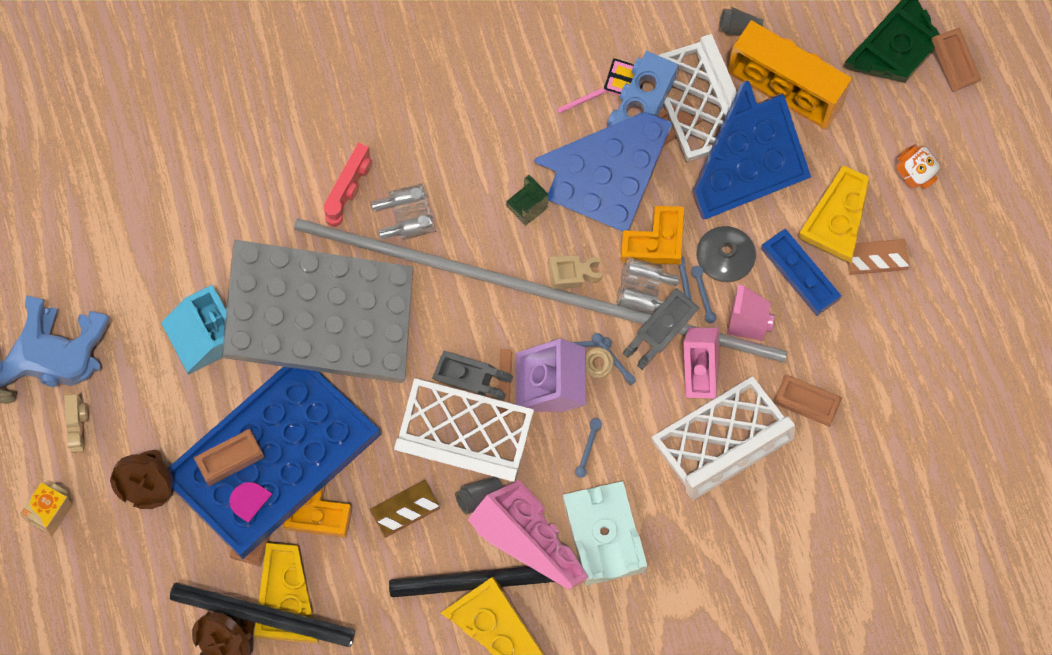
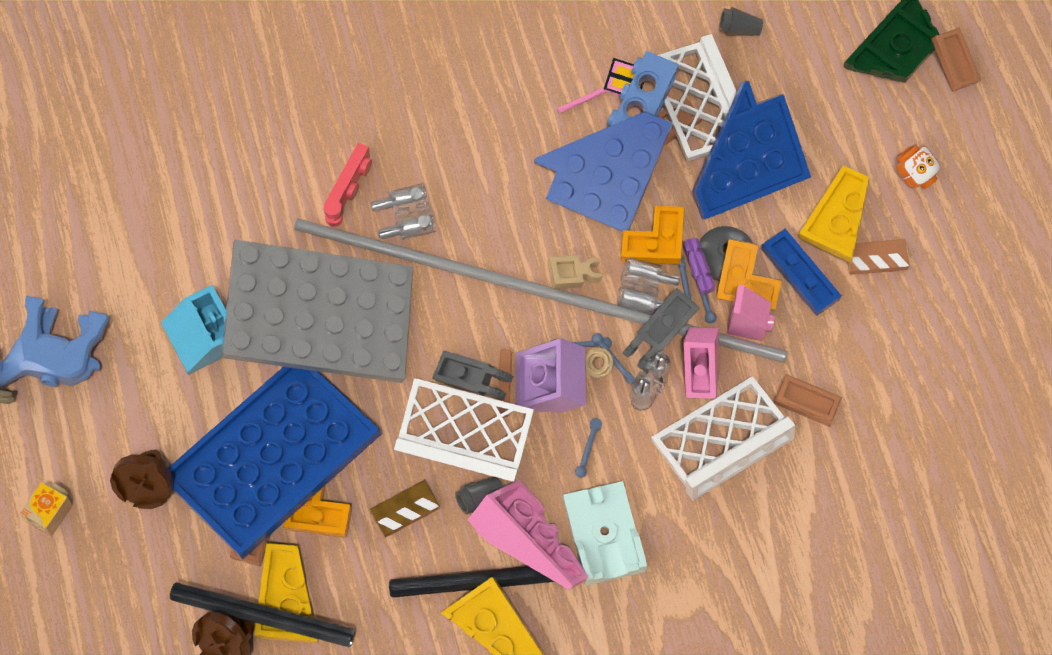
(75, 416): tan plate -> none
(229, 457): nougat tile -> none
(248, 500): dark pink piece -> none
(528, 201): clear green panel -> none
(650, 381): none -> clear piece
(699, 266): none -> medium lavender axle
(738, 270): none -> light orange plate
(781, 67): light orange brick -> none

